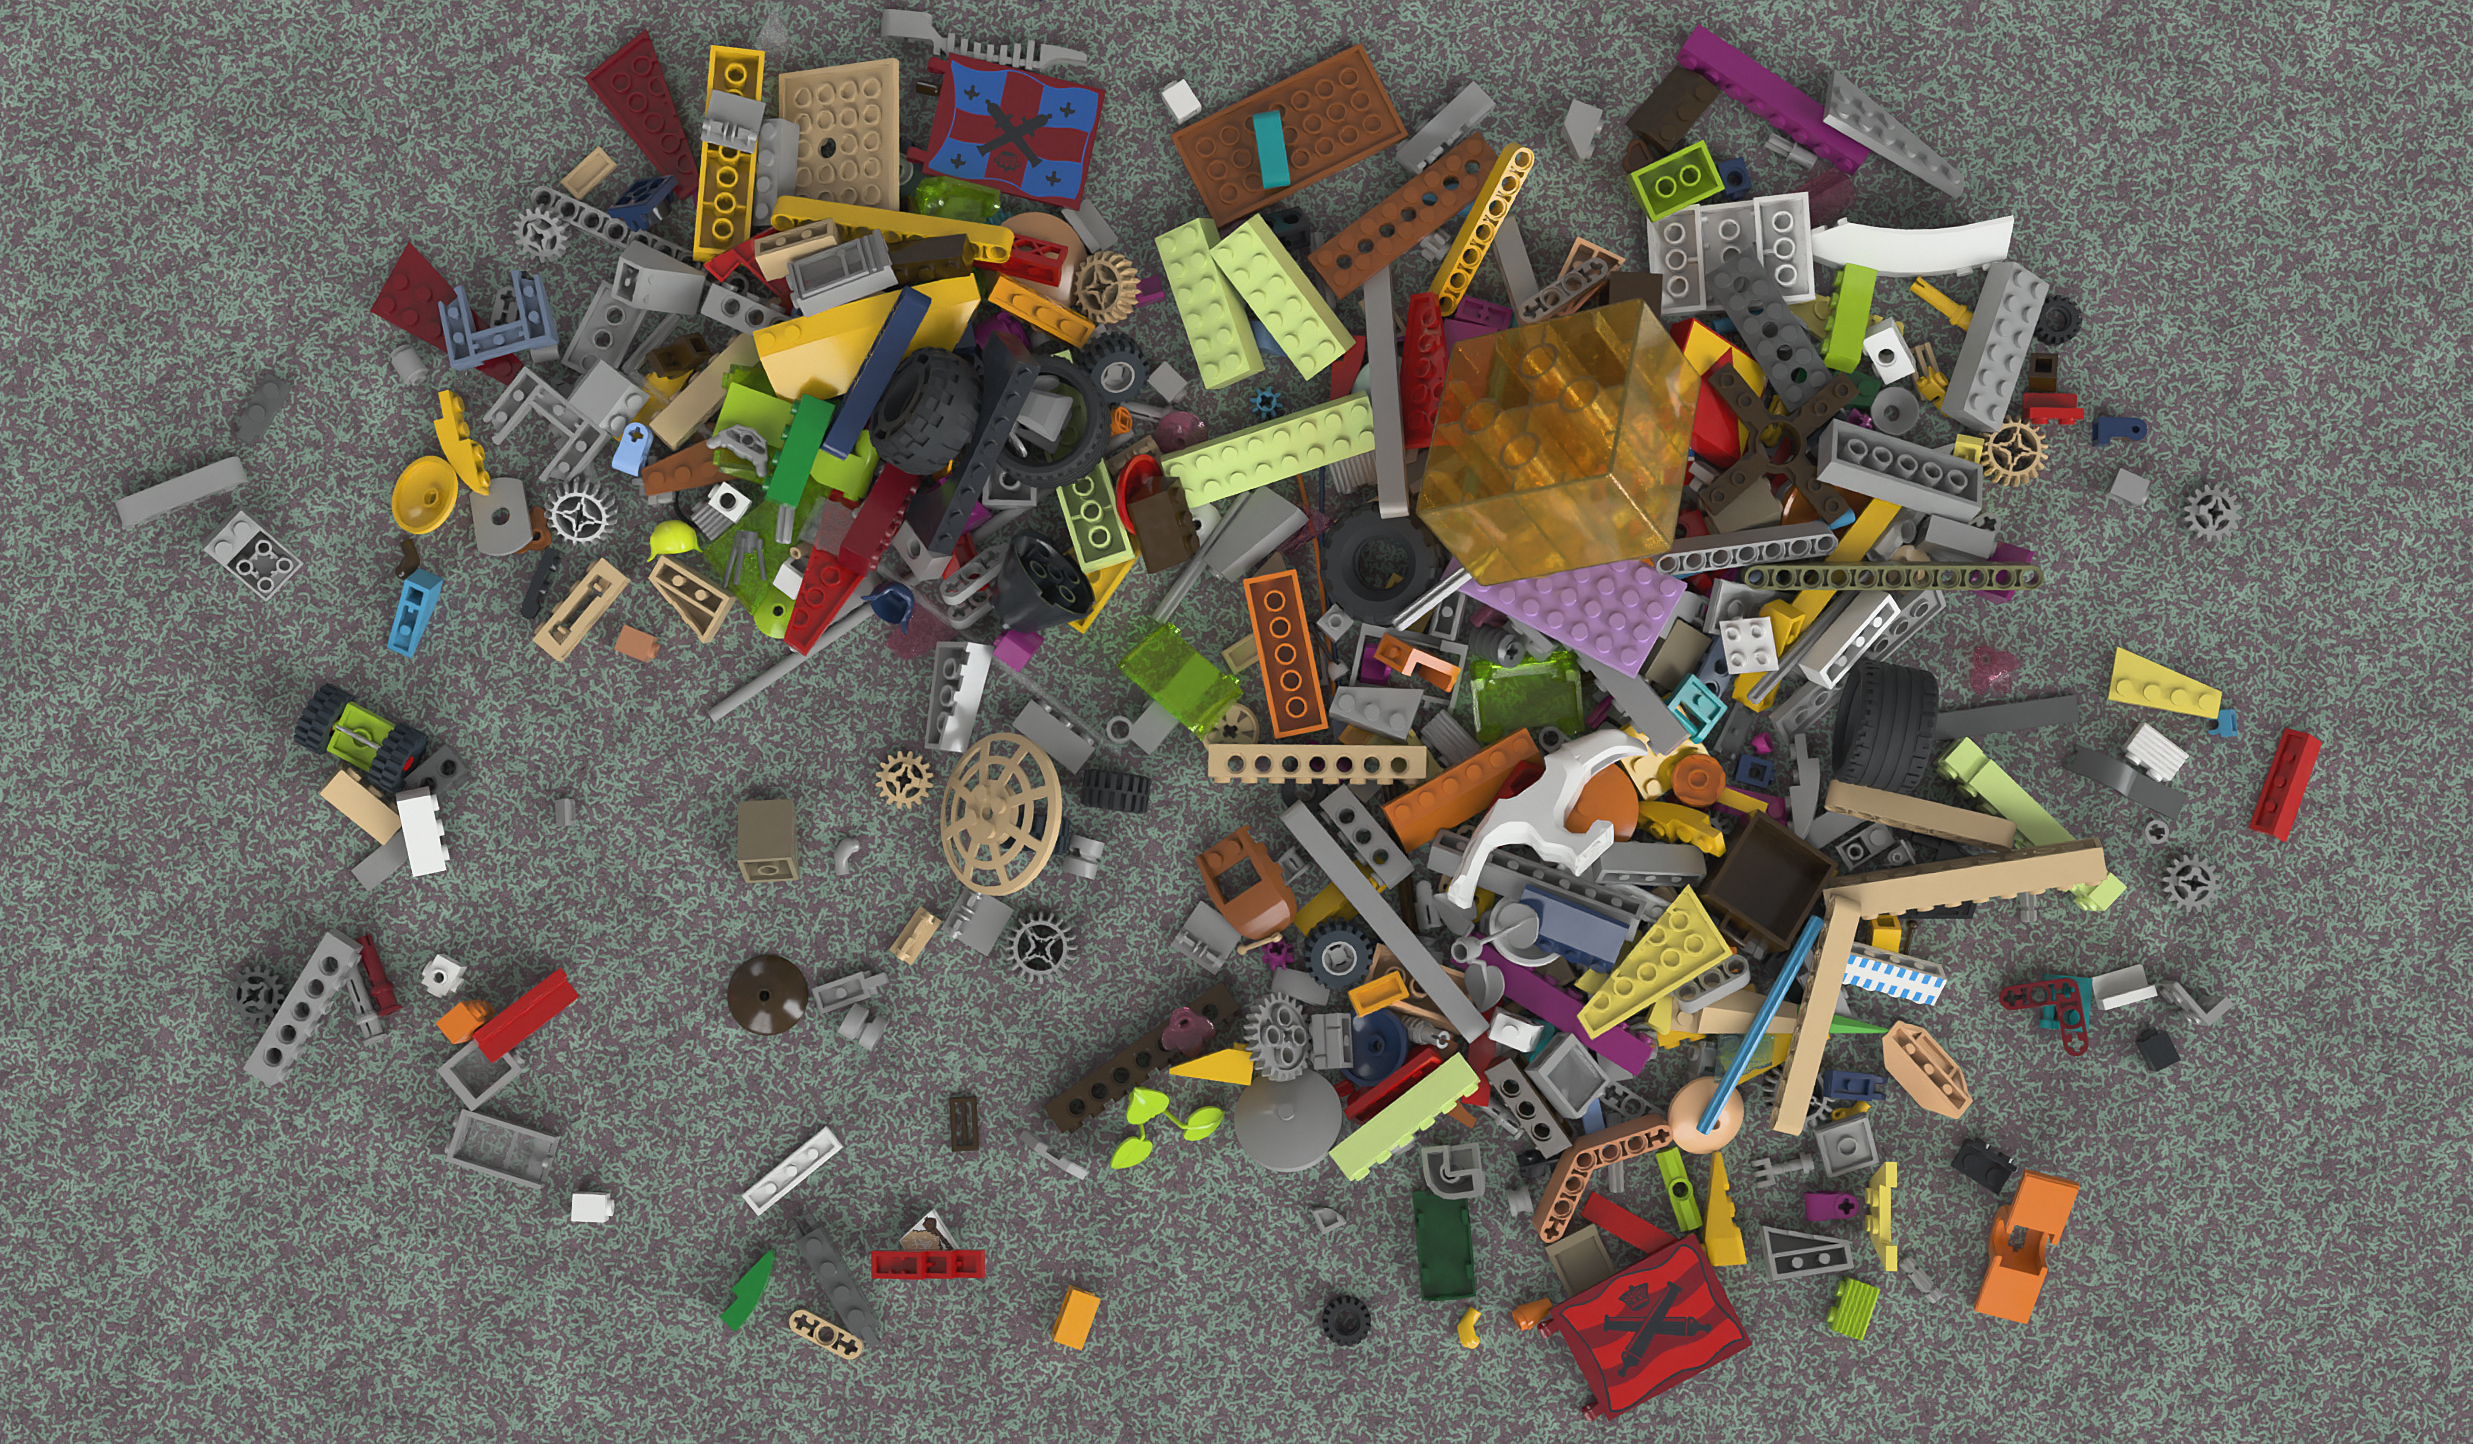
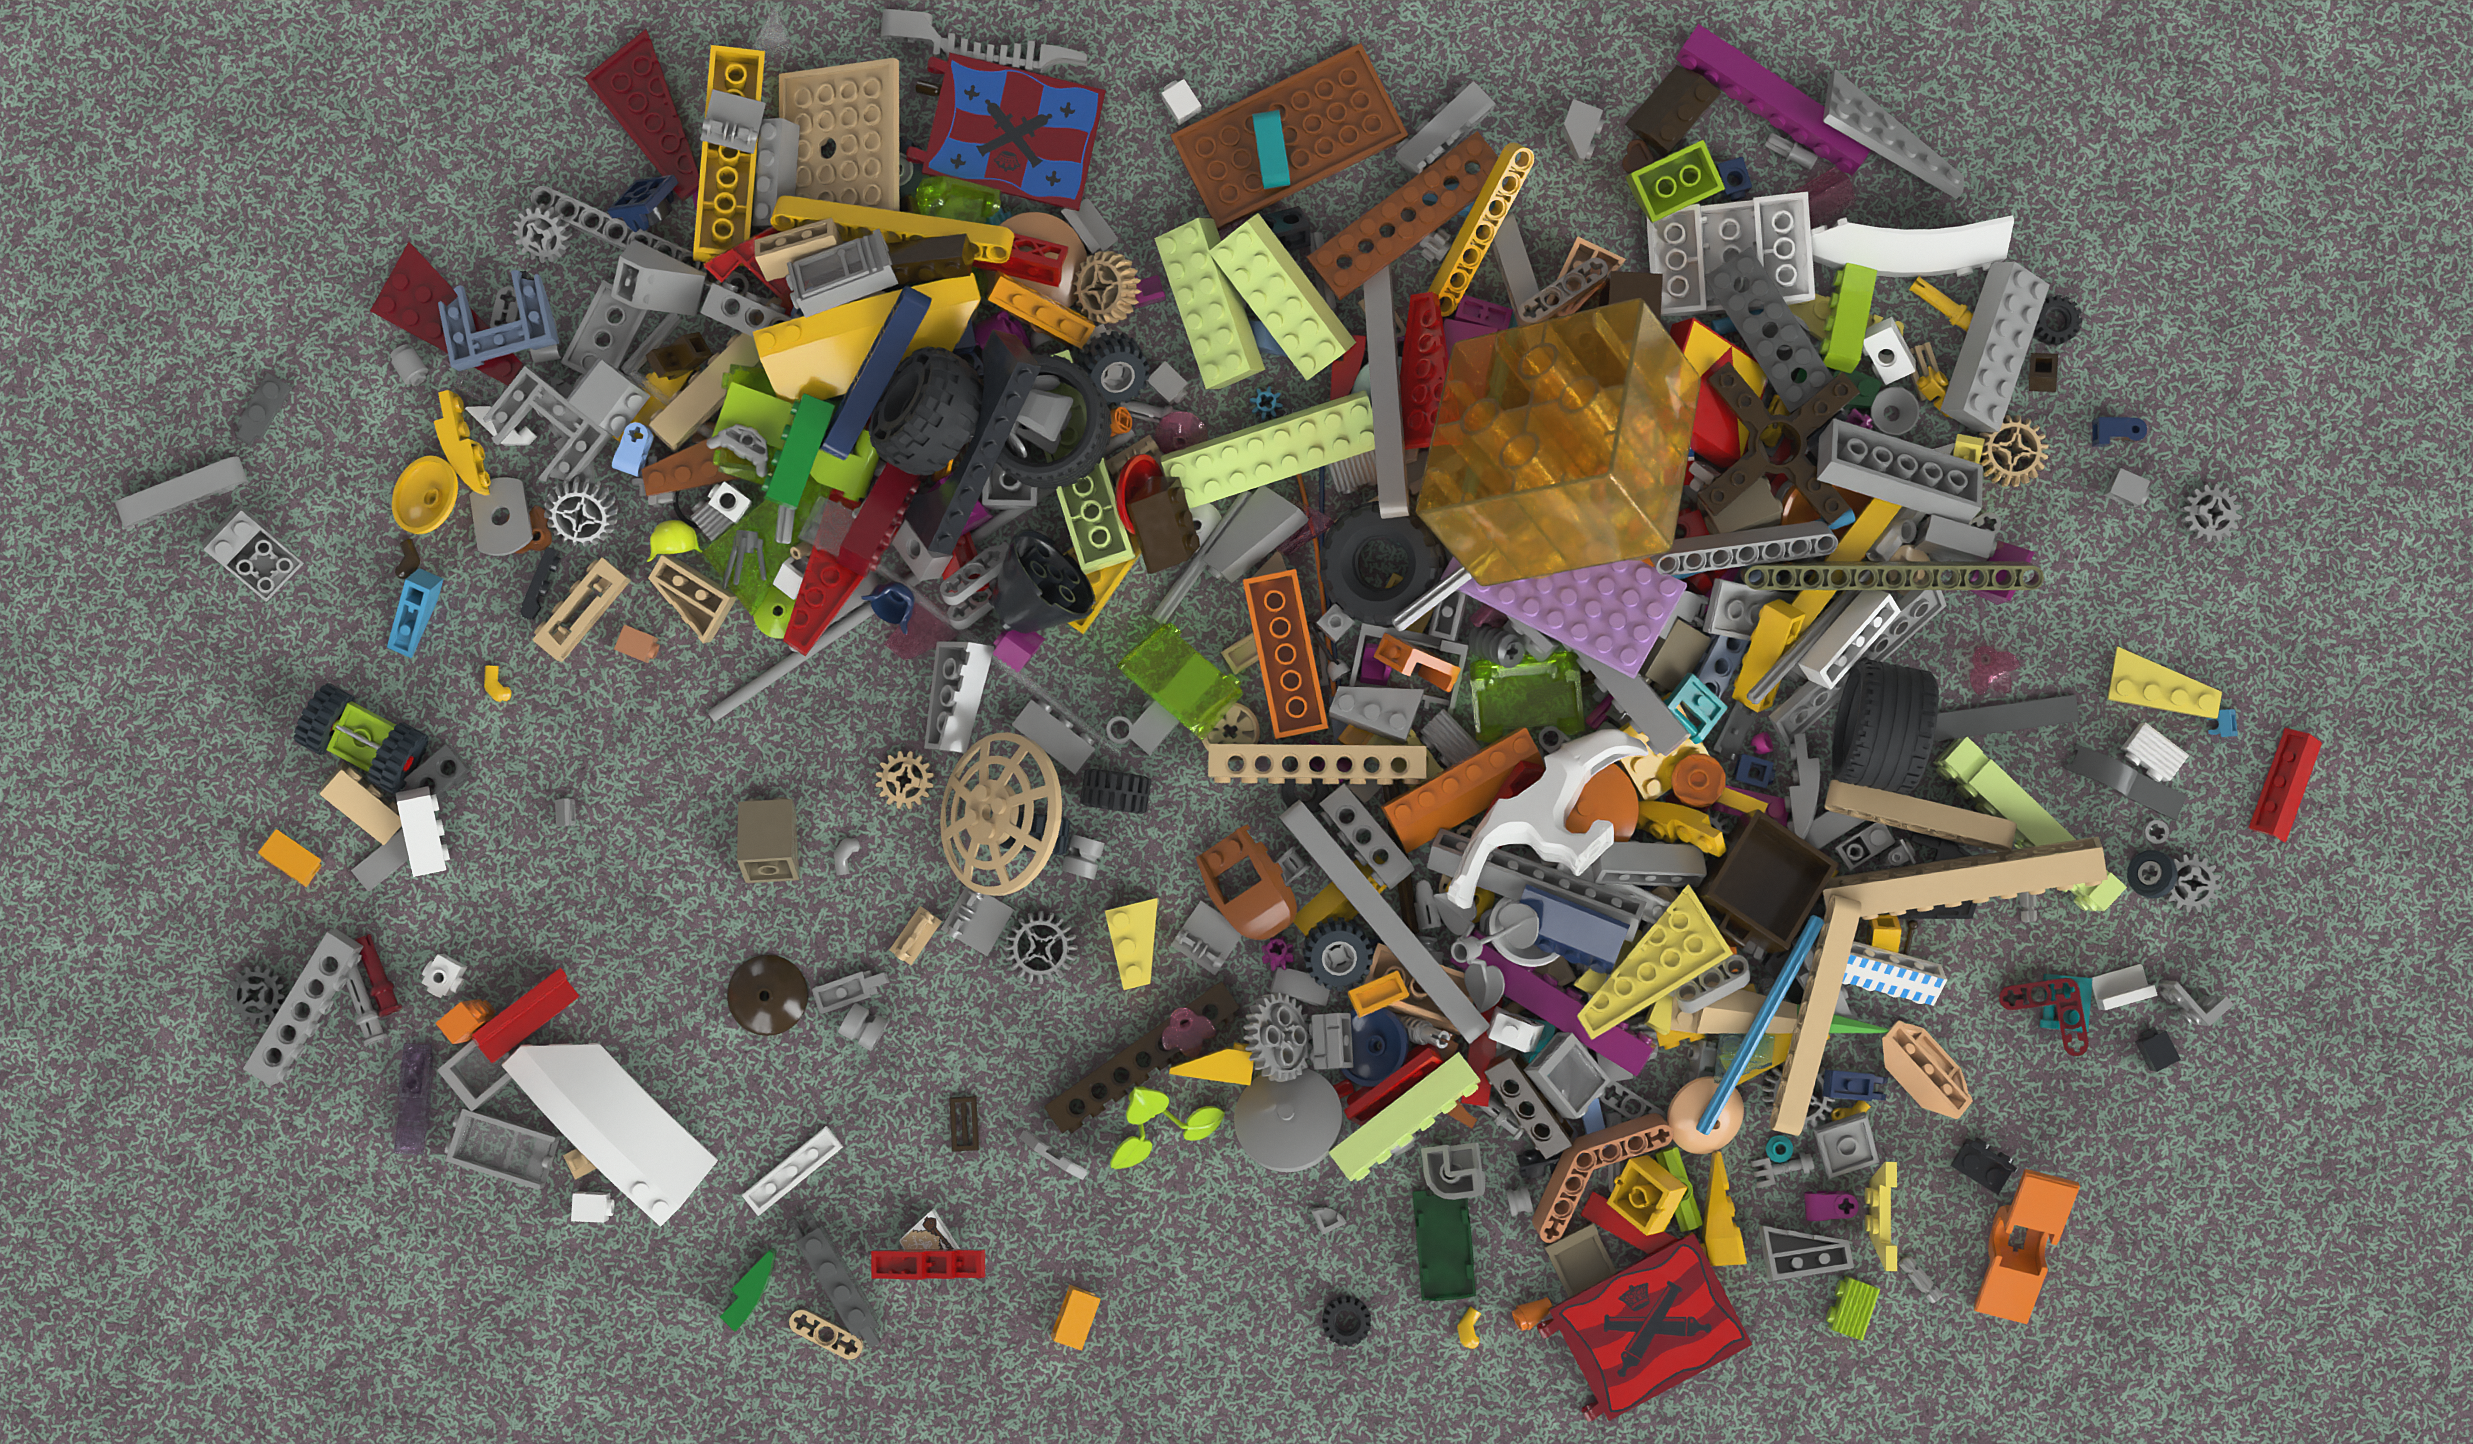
(290, 858): none -> light orange hinge
(415, 1099): none -> clear purple slope
(492, 685): none -> yellow arm
(524, 437): none -> white piece
(578, 1163): none -> tan tile
(589, 173): tan tile -> none
(613, 1123): none -> white slope
(1133, 941): none -> light yellow wedge
(1242, 949): tan hinge -> none
(1646, 1195): none -> yellow brick
(1749, 645): white hinge -> none
(1771, 1145): none -> teal plate
(2051, 406): red bracket -> none
(2146, 862): none -> black bush

